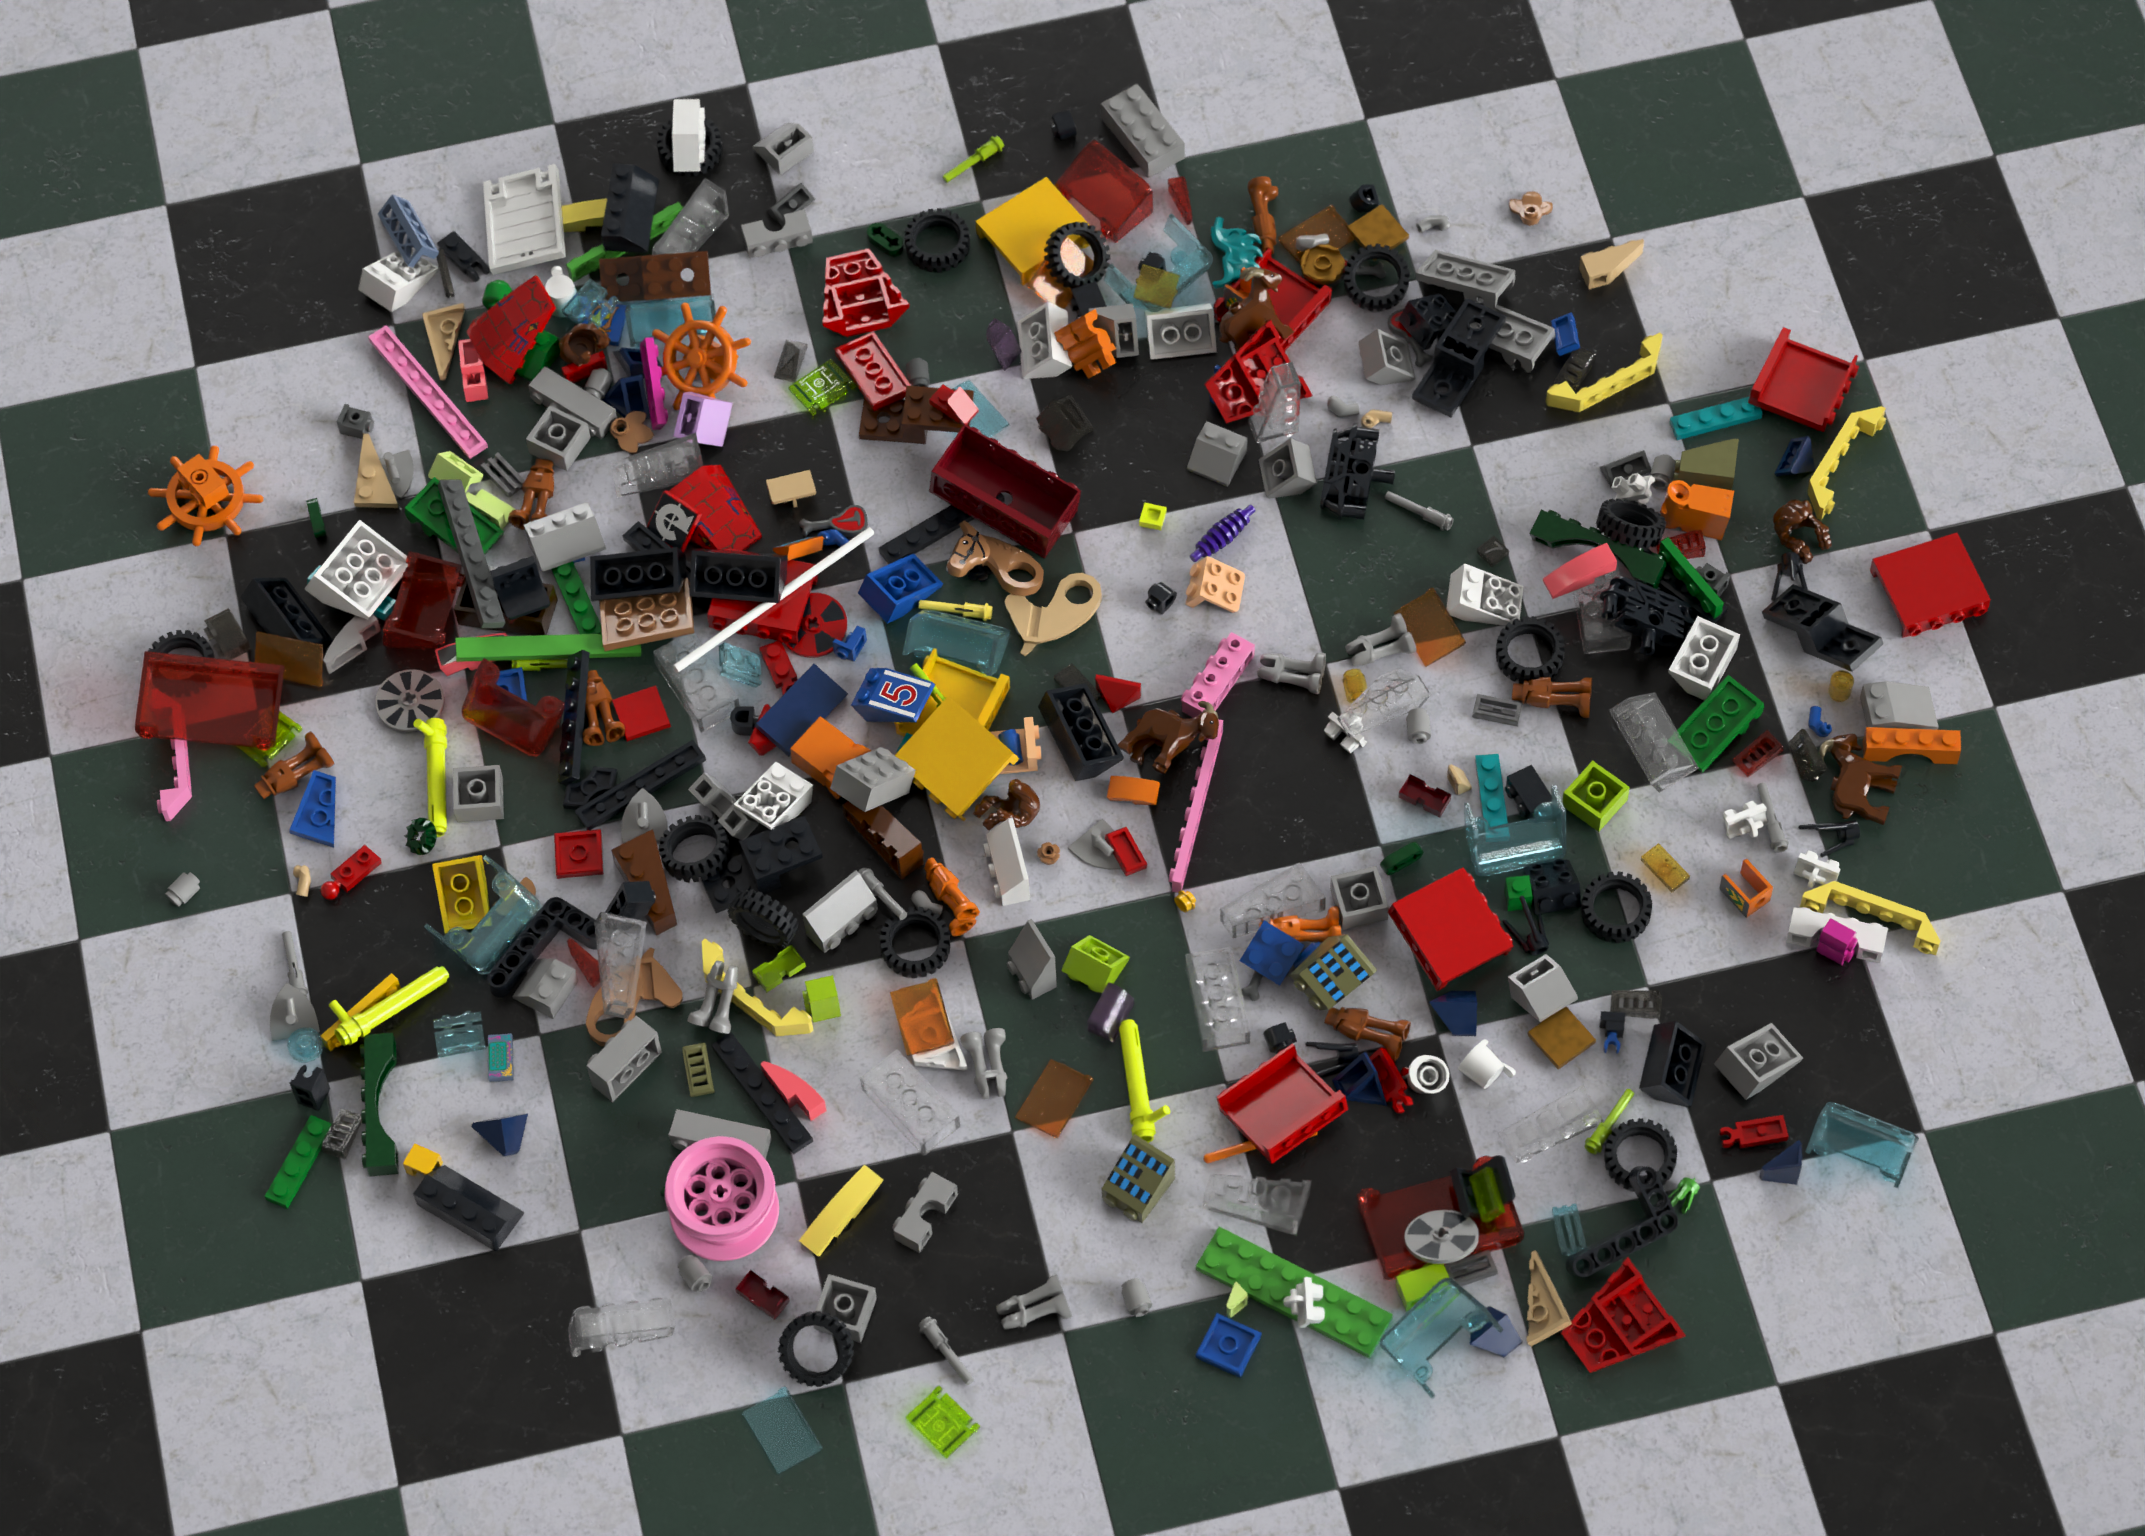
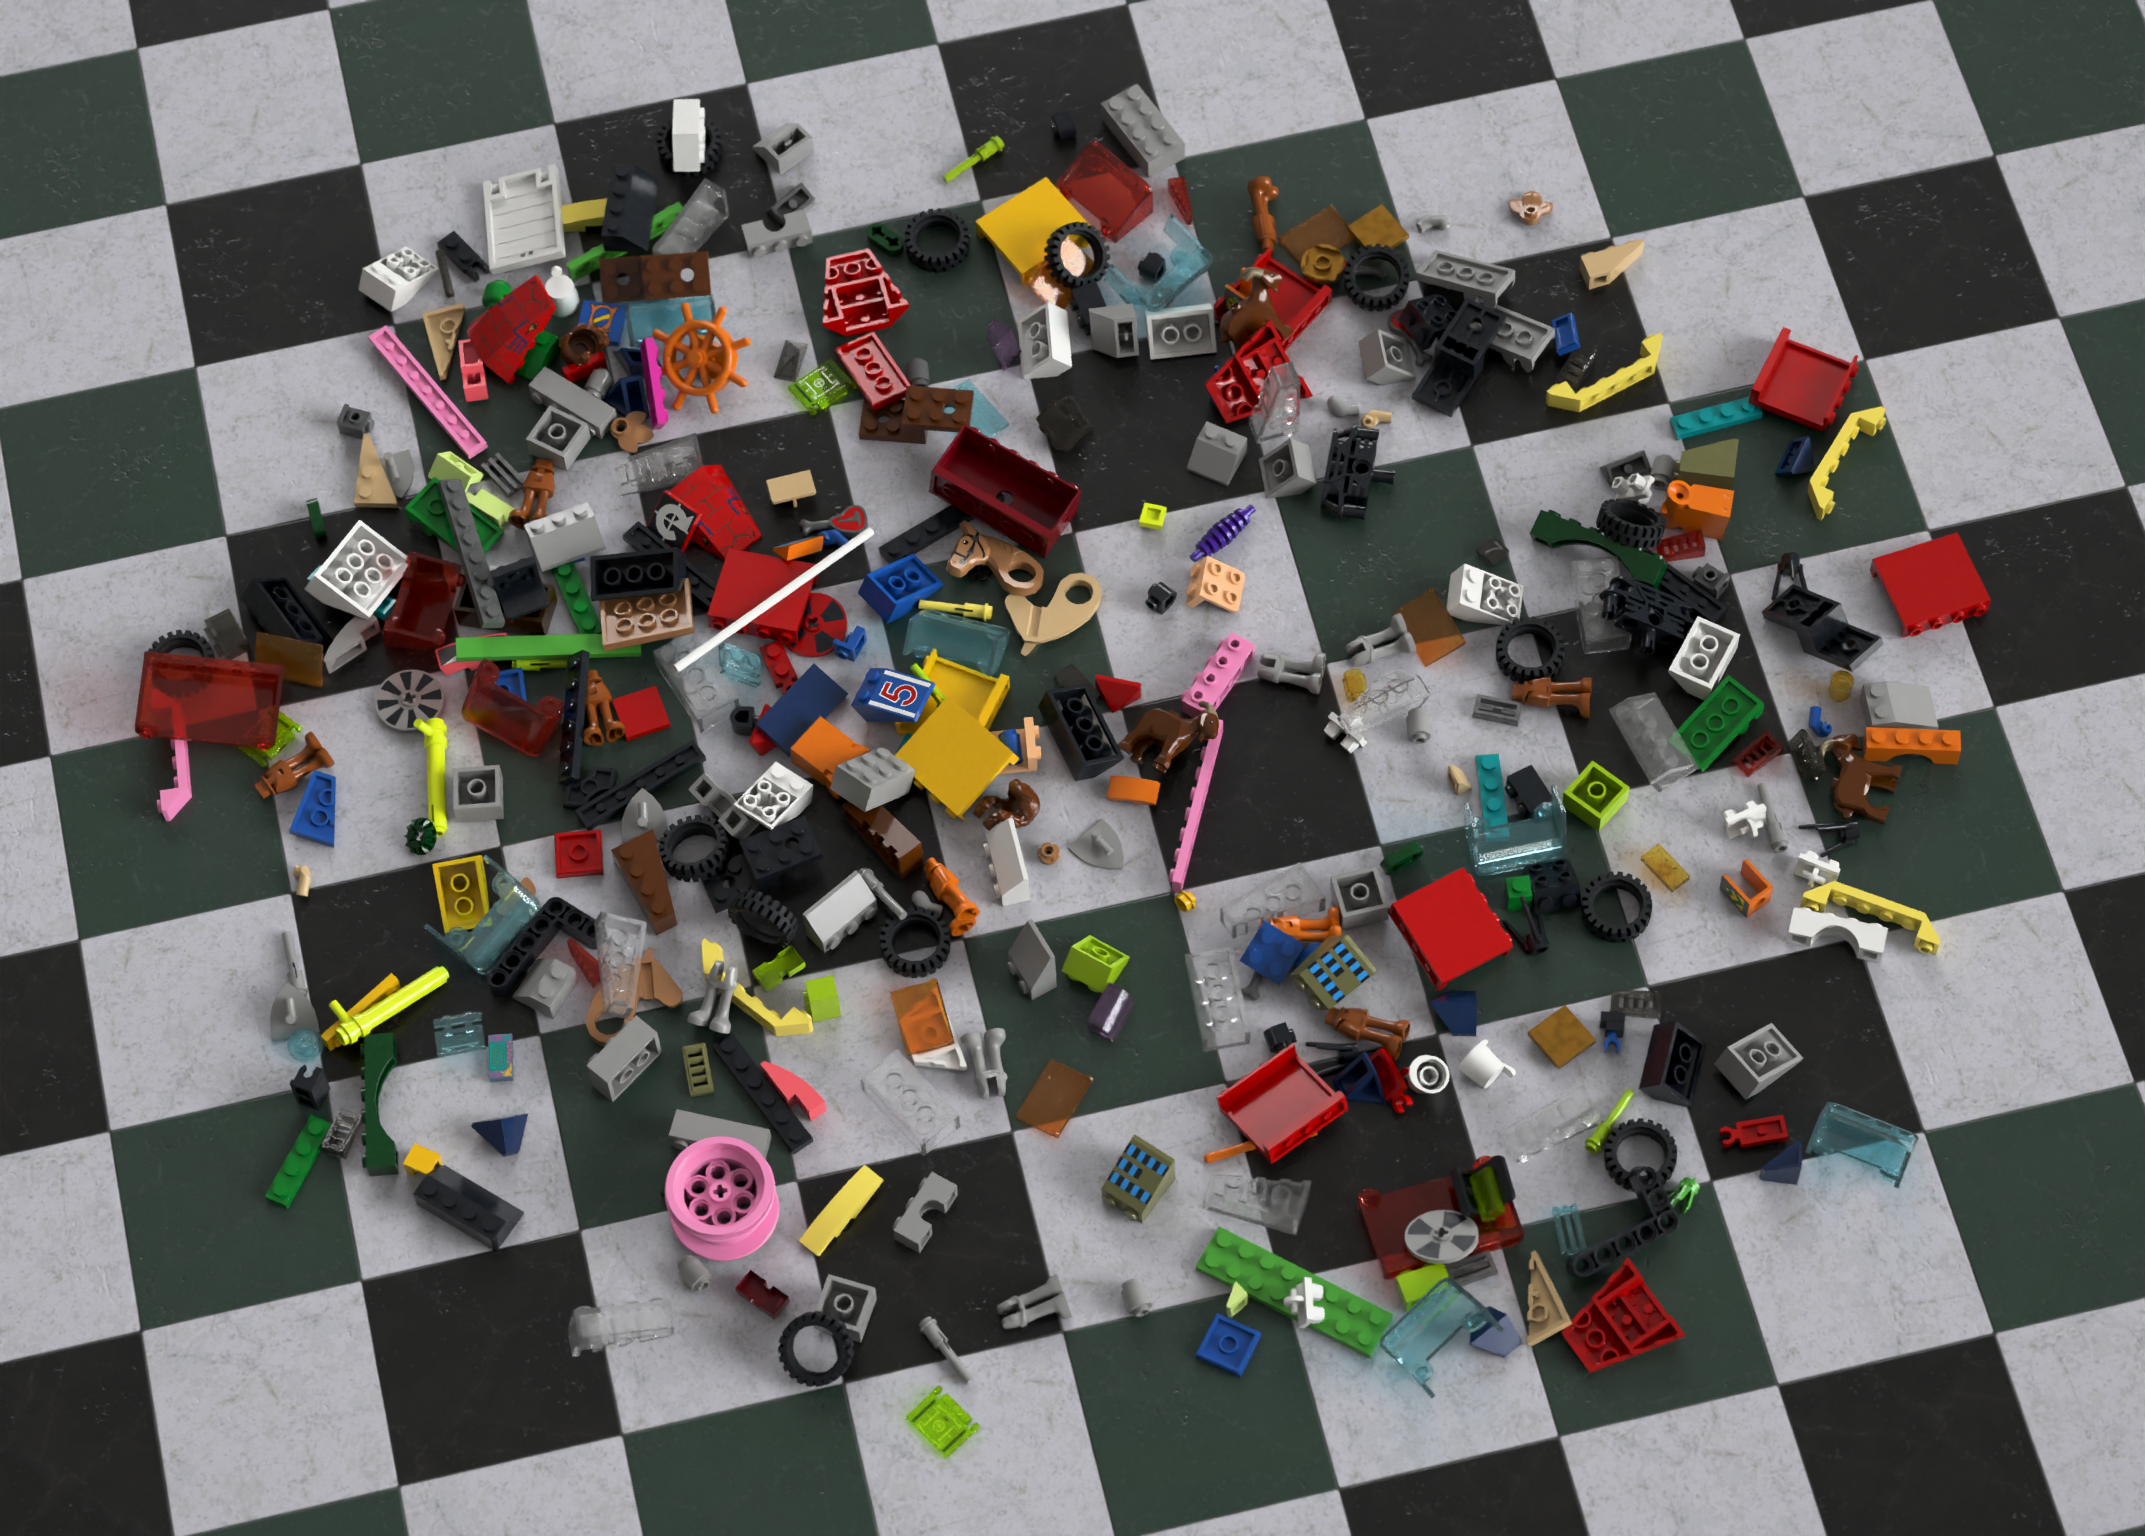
(182, 889): light grey brick -> none
(205, 490): orange piece -> none
(351, 872): red plate -> none
(408, 224): sand blue fence -> none
(586, 300): clear light blue plate -> none
(632, 900): black slope -> none
(703, 416): lavender slope -> none
(738, 575): black slope -> none
(782, 1430): clear light blue piece -> none
(954, 404): slope -> none
(1087, 344): orange hips -> none
(1126, 851): red tile -> none
(1141, 1115): neon yellow cylinder -> none
(1156, 286): clear yellow piece -> none
(1238, 251): teal piece -> none
(1310, 241): light grey arm -> none
(1364, 198): black plate -> none
(1417, 791): dark red piece -> none
(1429, 514): light grey pin -> none
(1541, 988): light grey slope -> none
(1580, 571): coral slope -> none
(1693, 580): green plate -> none
(1796, 515): reddish brown hair -> none
(1837, 942): dark pink brick -> none

